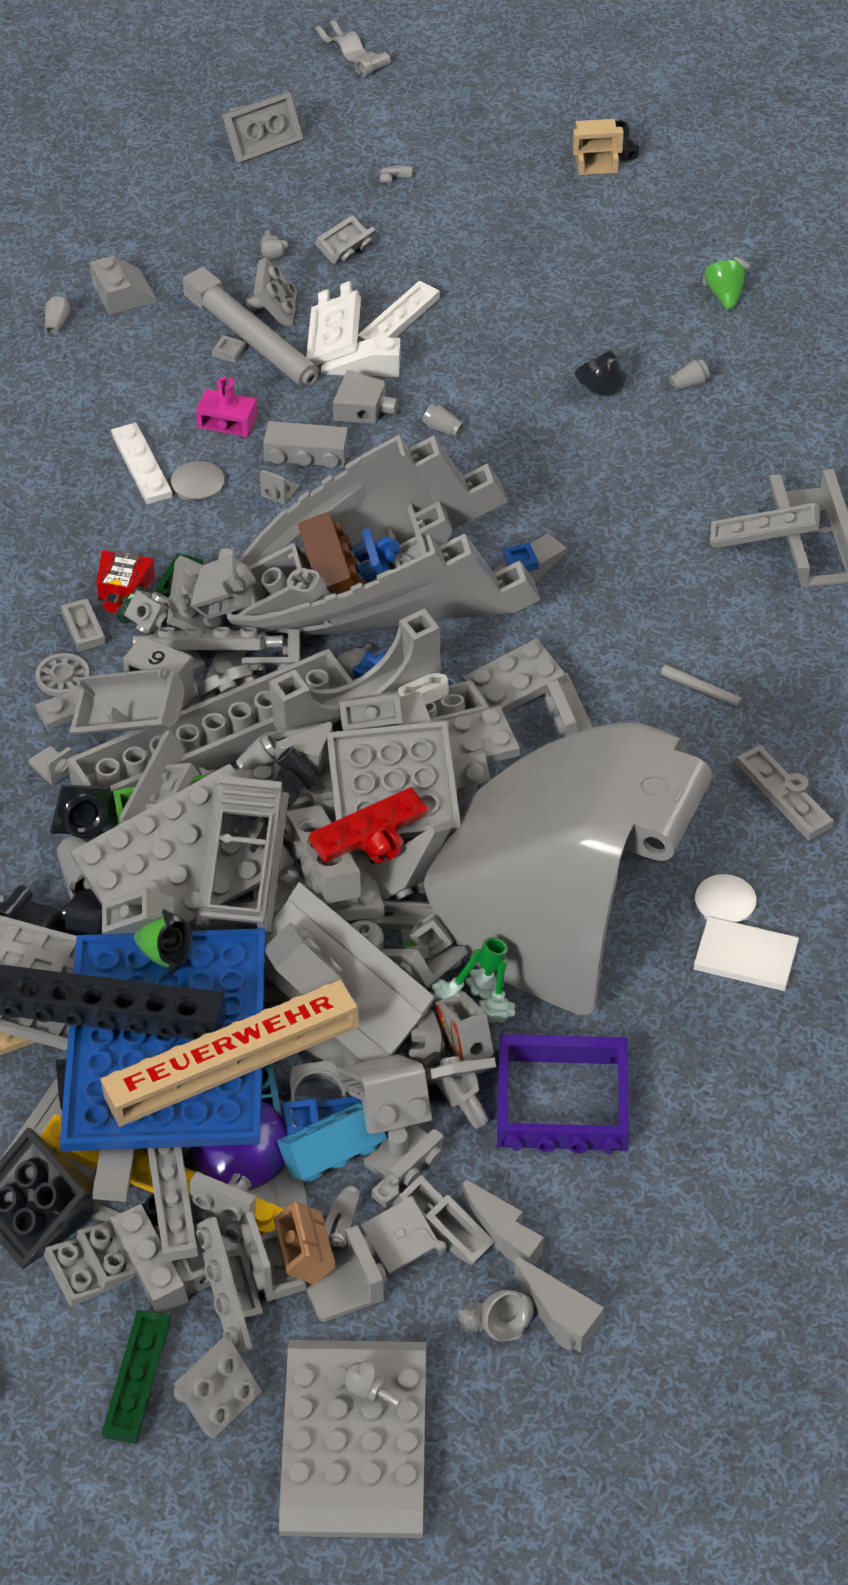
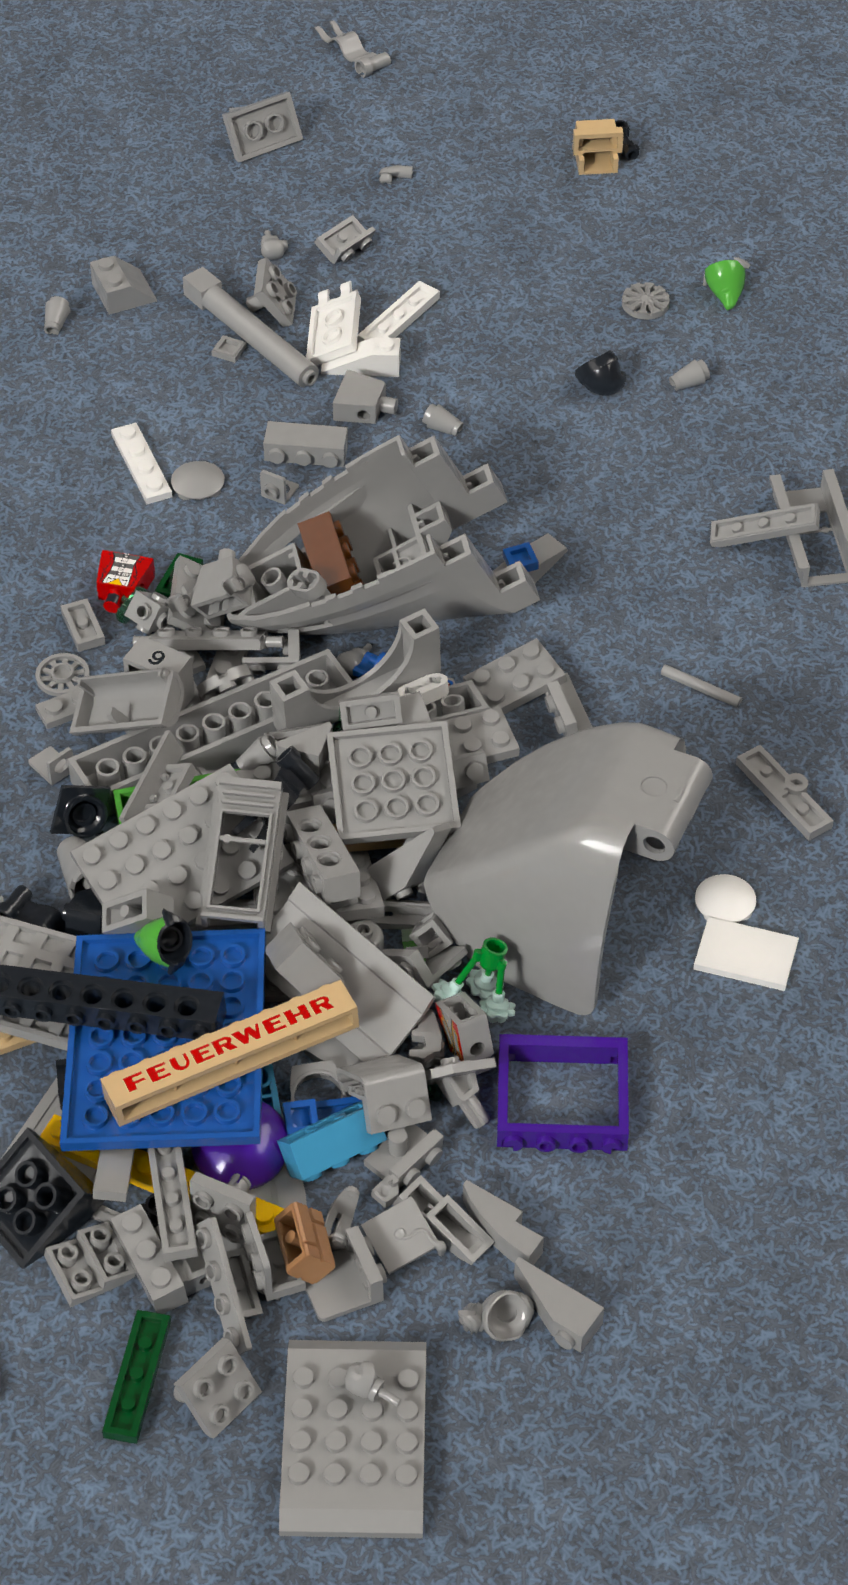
(226, 411): dark pink brick -> none
(370, 828): red plate -> none
(377, 551): blue hips -> none
(645, 301): none -> light grey wheel

